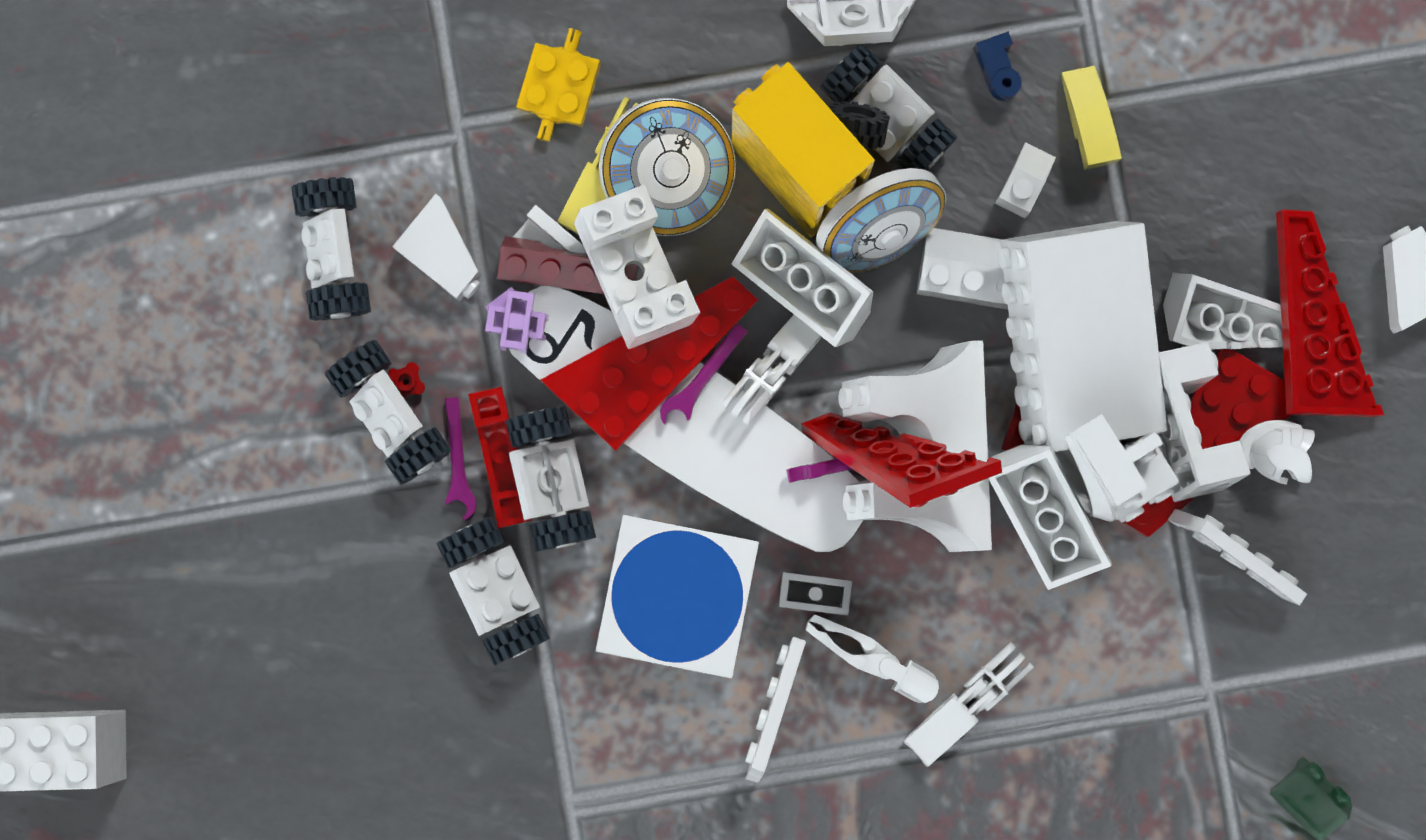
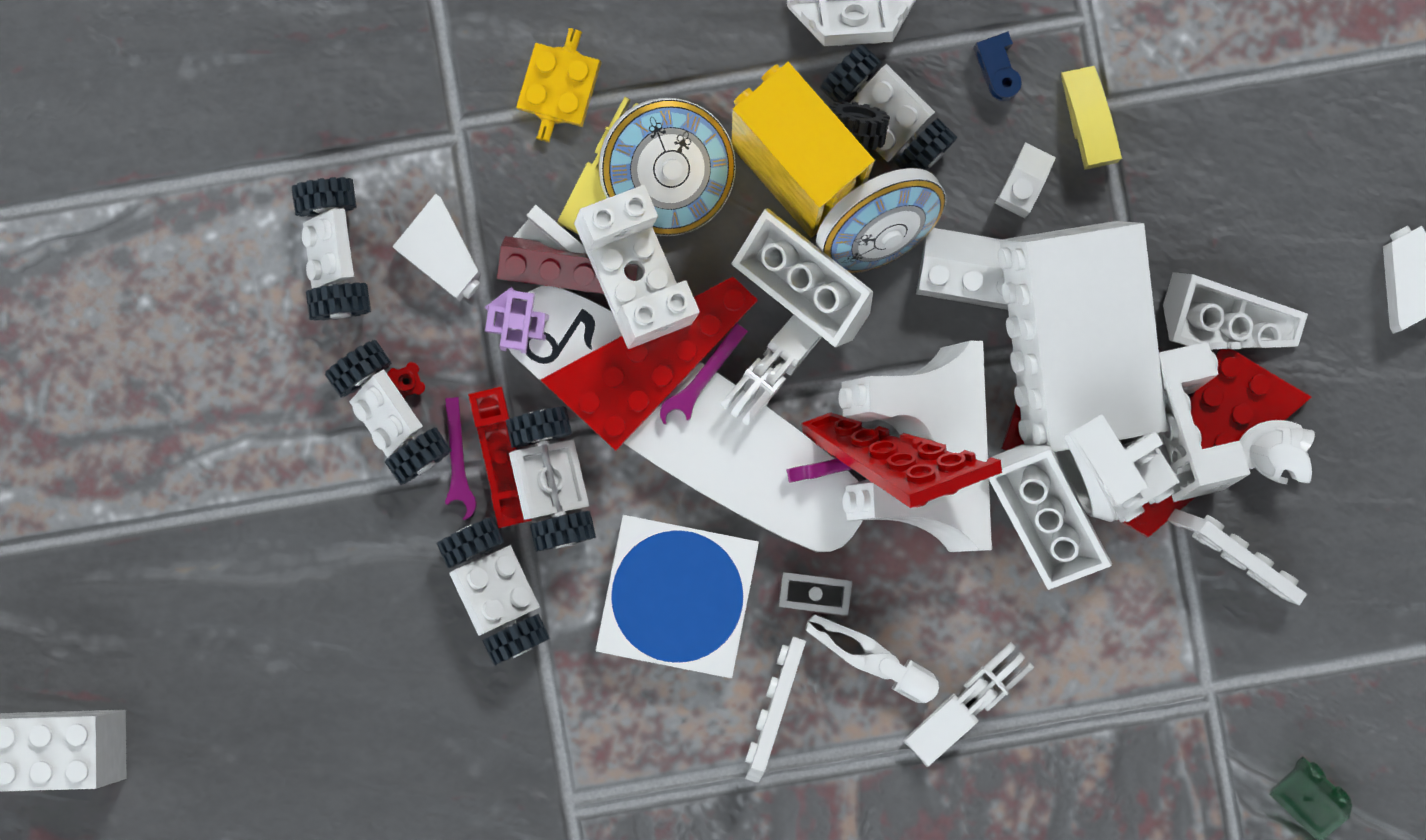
(1317, 333): red wing -> none

